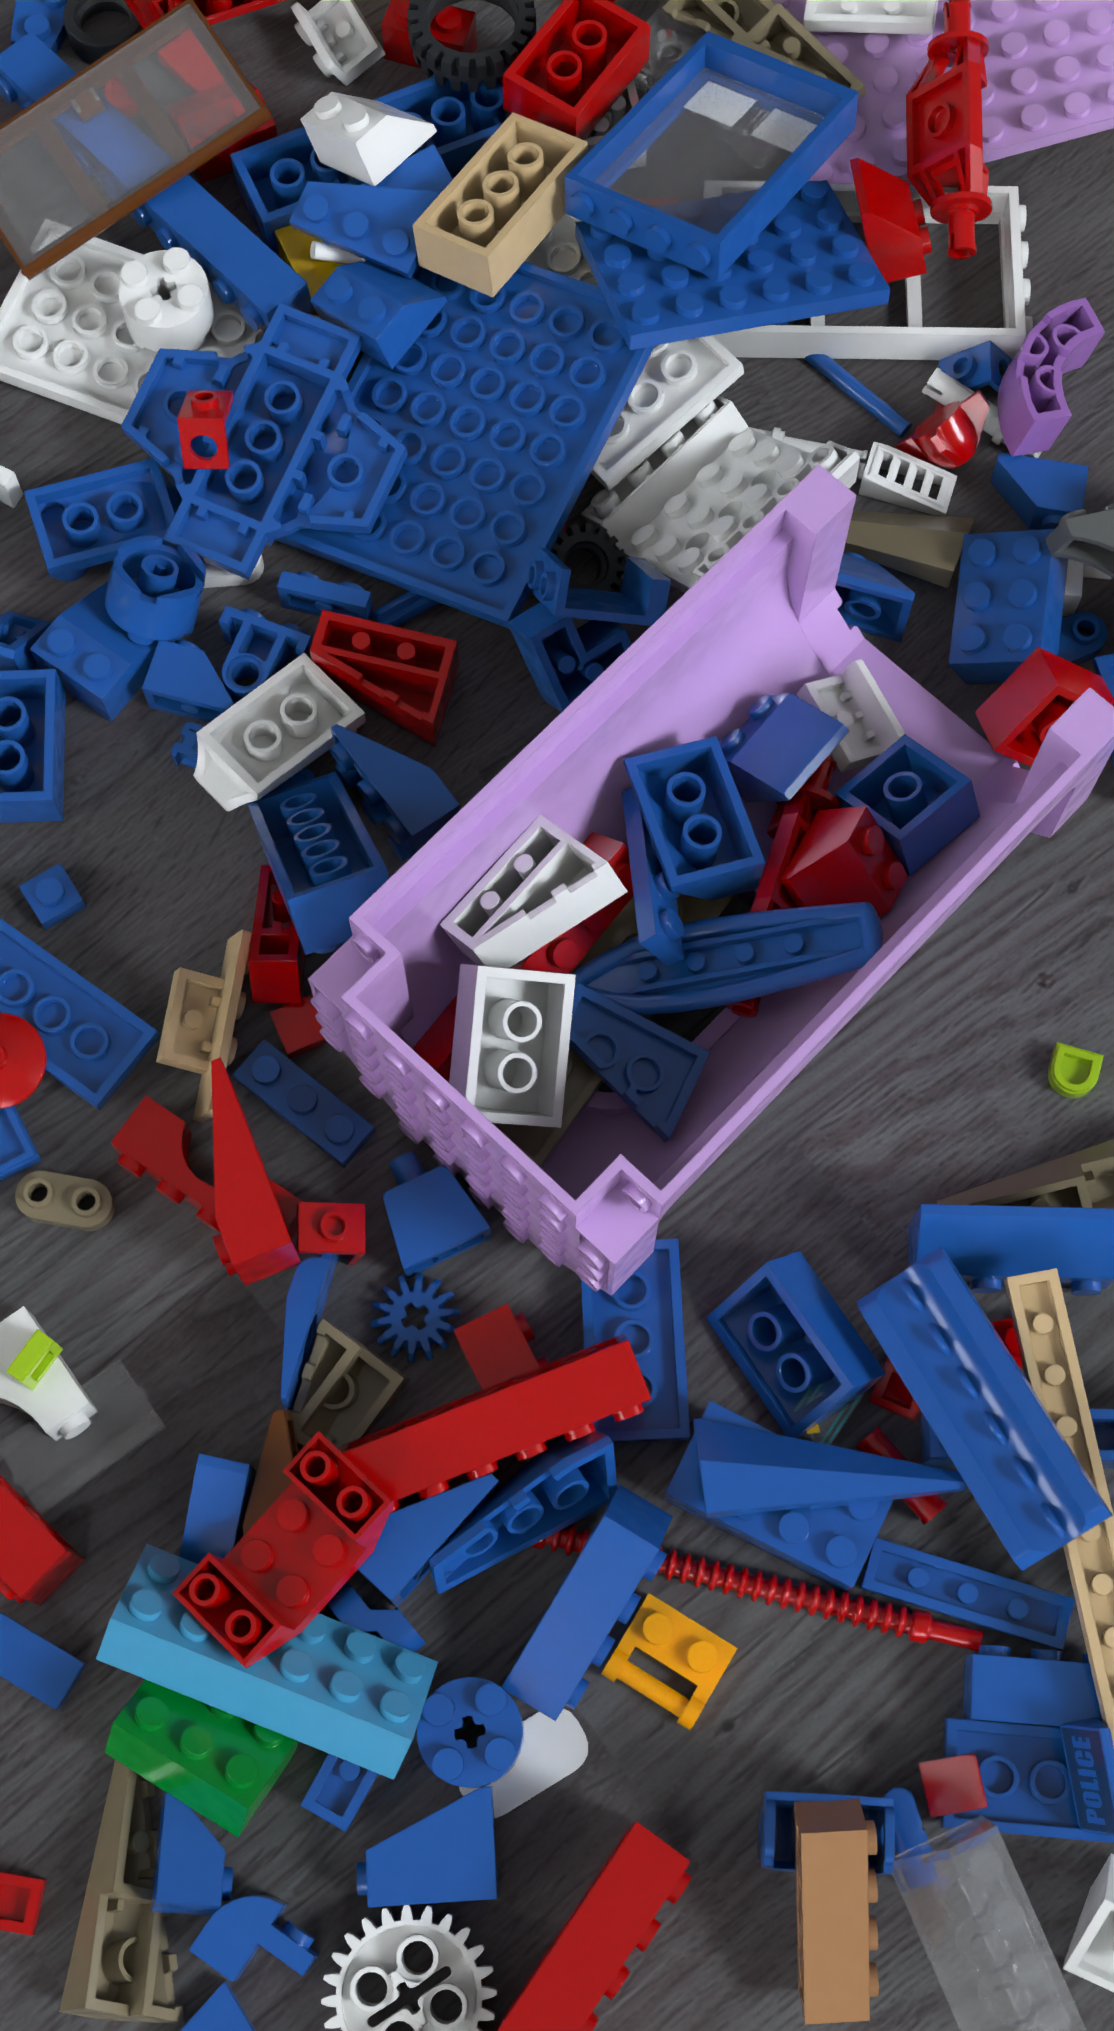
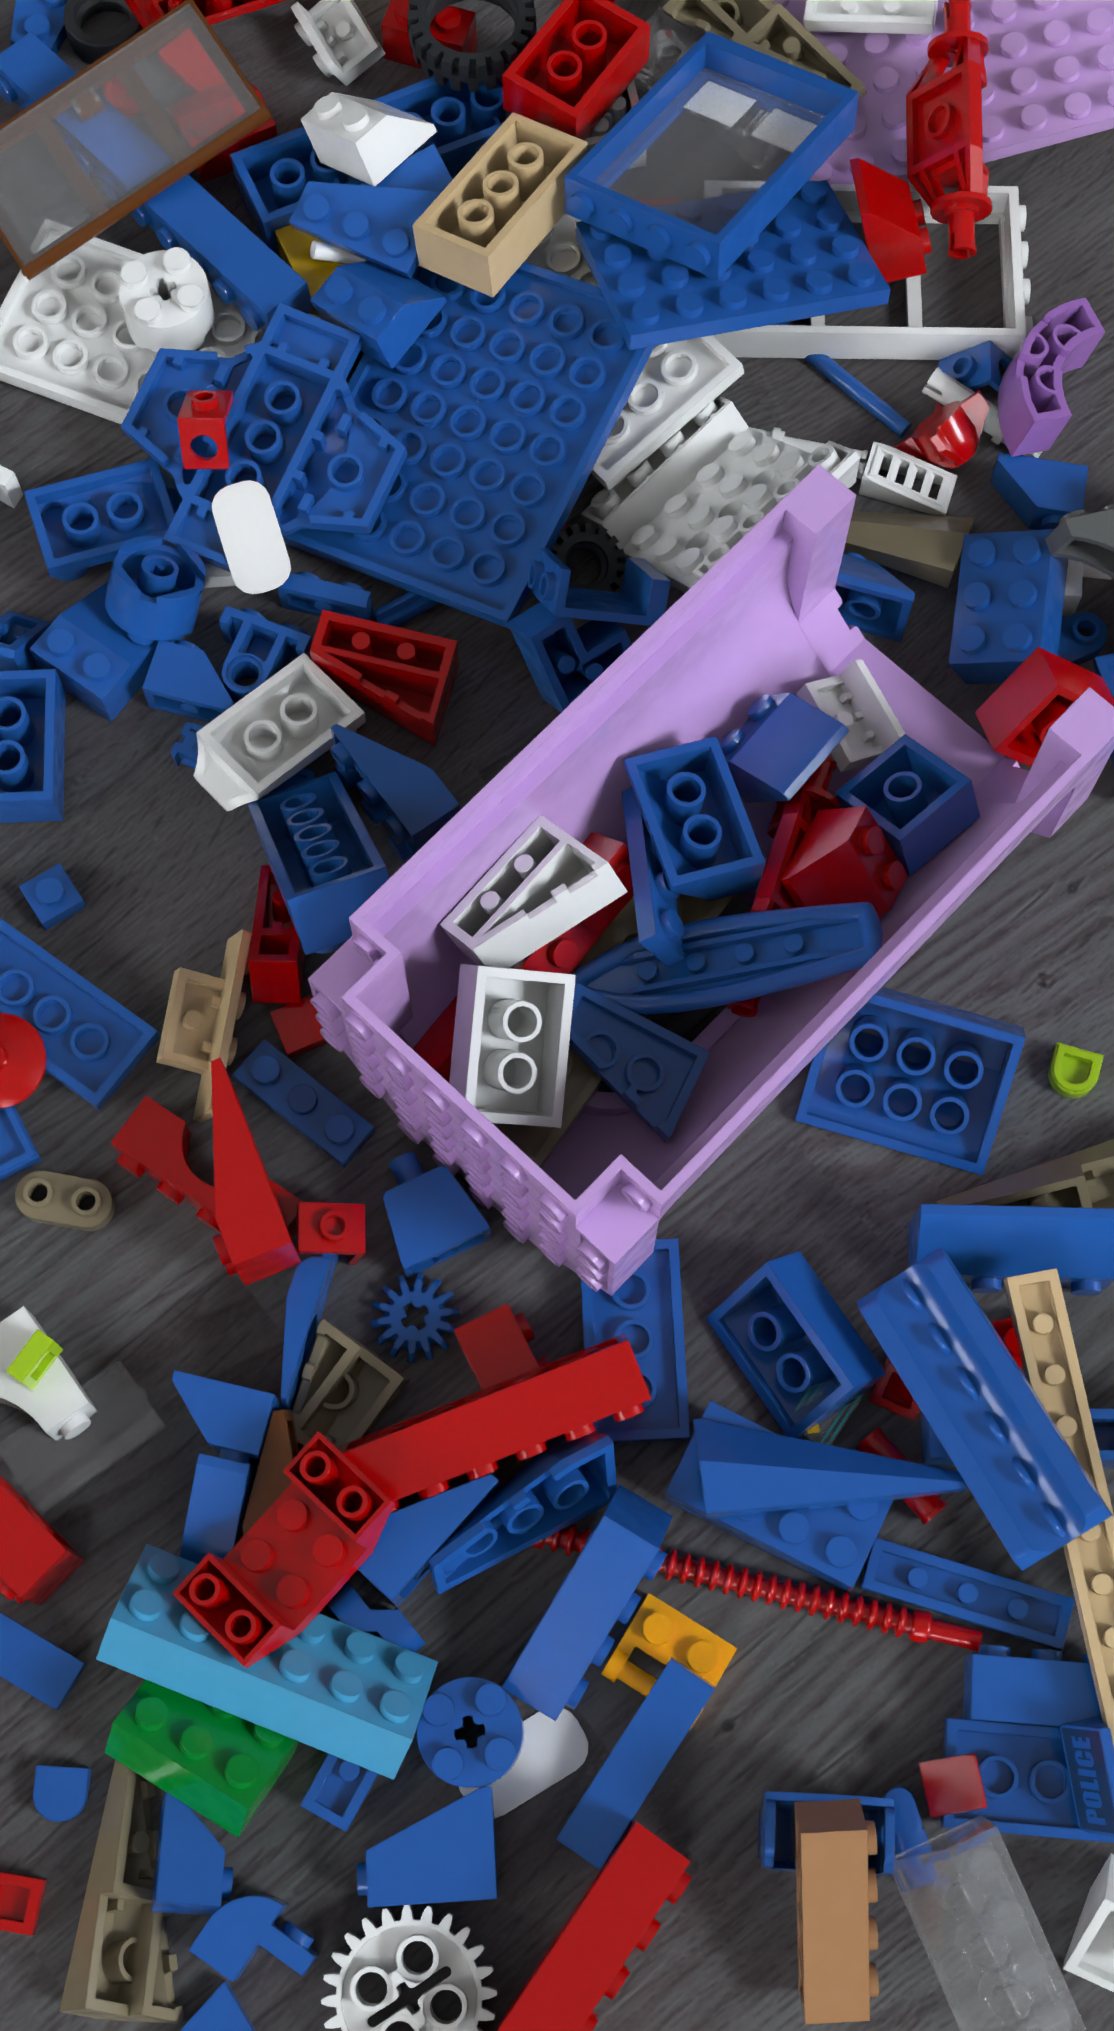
(61, 1791): none -> blue tile
(228, 1415): none -> blue slope
(251, 537): none -> white sticker
(635, 1763): none -> blue tile
(915, 1079): none -> blue slope

